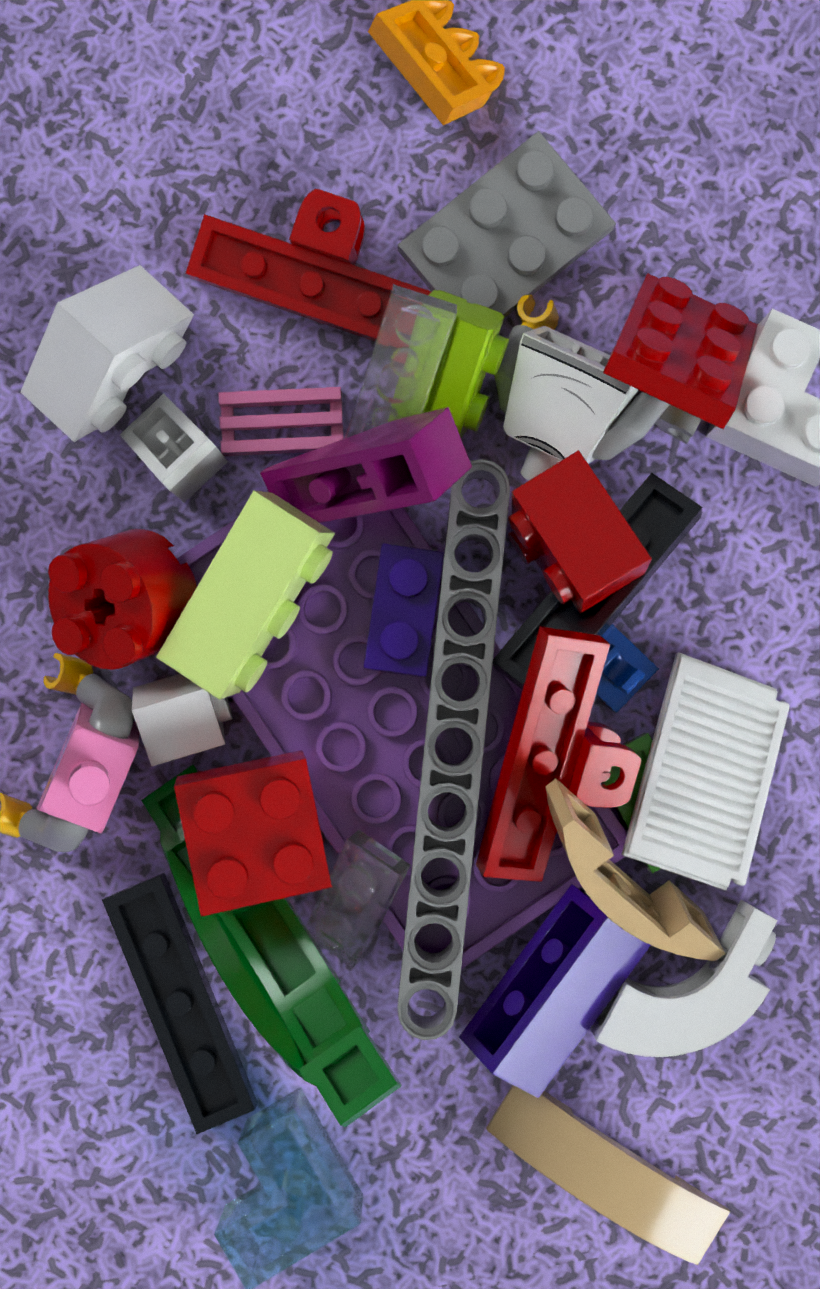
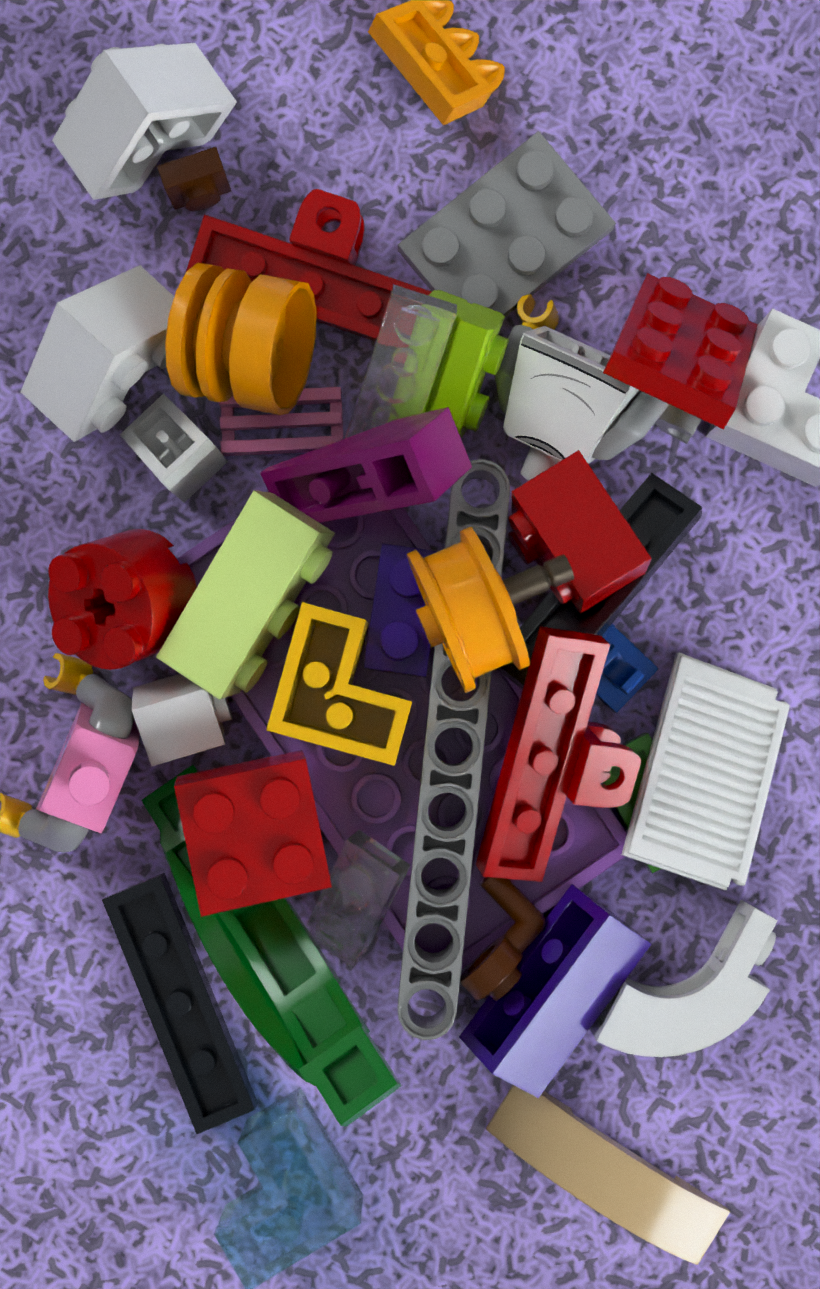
(136, 110): none -> white brick
(195, 180): none -> reddish brown plate
(241, 338): none -> light orange wheel
(318, 696): none -> yellow brick
(473, 607): none -> light orange wheel
(495, 967): none -> reddish brown plate
(660, 919): tan slope -> none

